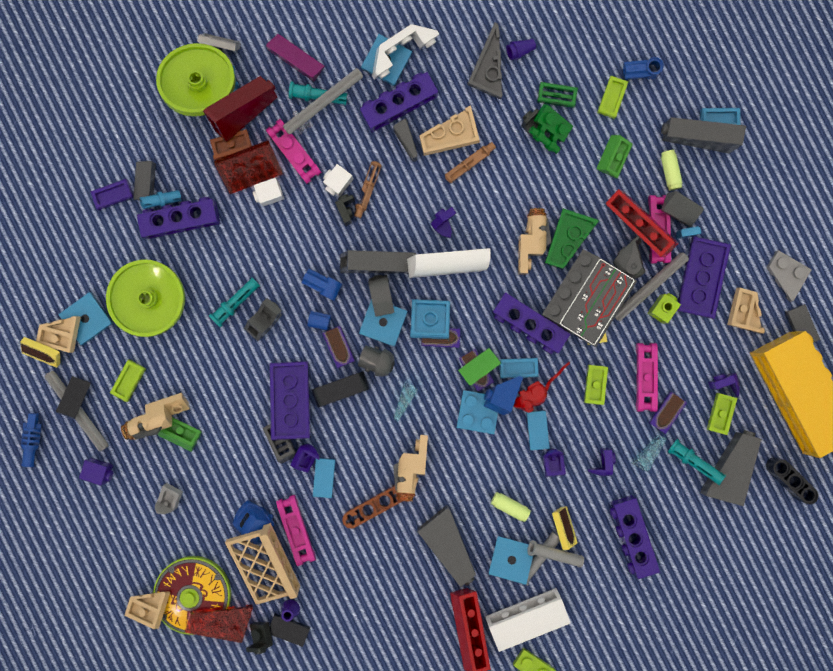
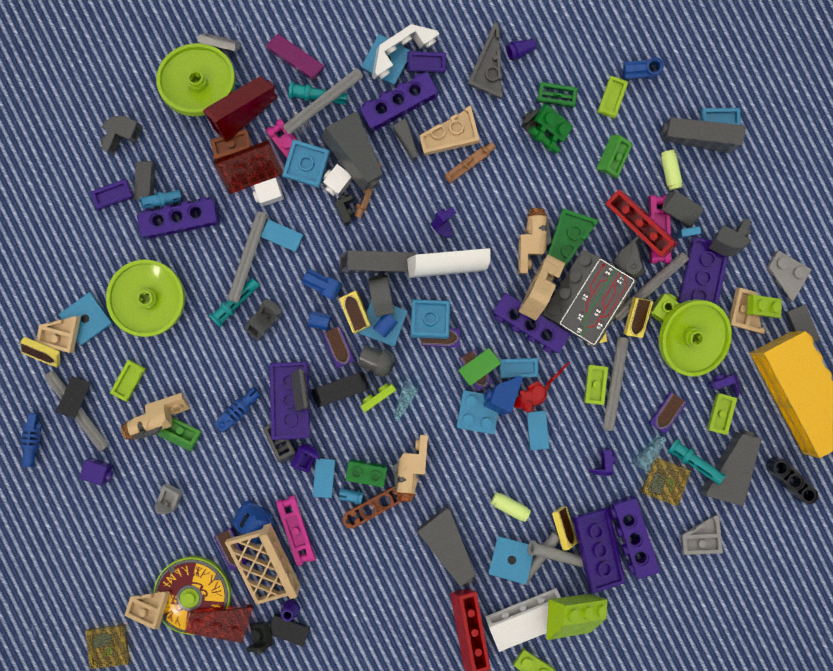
(107, 646): none -> clear yellow tile
(117, 128): none -> dark grey brick
(220, 540): none -> tile
(237, 410): none -> blue hinge
(247, 257): none -> light grey axle
(282, 235): none -> dark azure tile
(300, 390): none -> dark grey slope
(306, 163): none -> dark azure tile
(351, 496): none -> dark azure pin
(353, 150): none -> dark grey slope
(355, 312): none -> tile
(366, 473): none -> green brick
(384, 391): none -> lime plate
(385, 325): none -> blue piece
(426, 62): none -> dark purple tile
(541, 287): none -> tan axle
(554, 463): dark purple plate -> none
(575, 615): none -> lime slope
(599, 550): none -> dark purple tile
(615, 383): none -> light grey axle
(638, 317): none -> tile
(647, 377): dark pink plate -> none
(665, 481): none -> clear yellow tile
(695, 337): none -> lime dish
(703, 538): none -> light grey wing
(731, 242): none -> dark grey brick
(764, 306): none -> lime plate

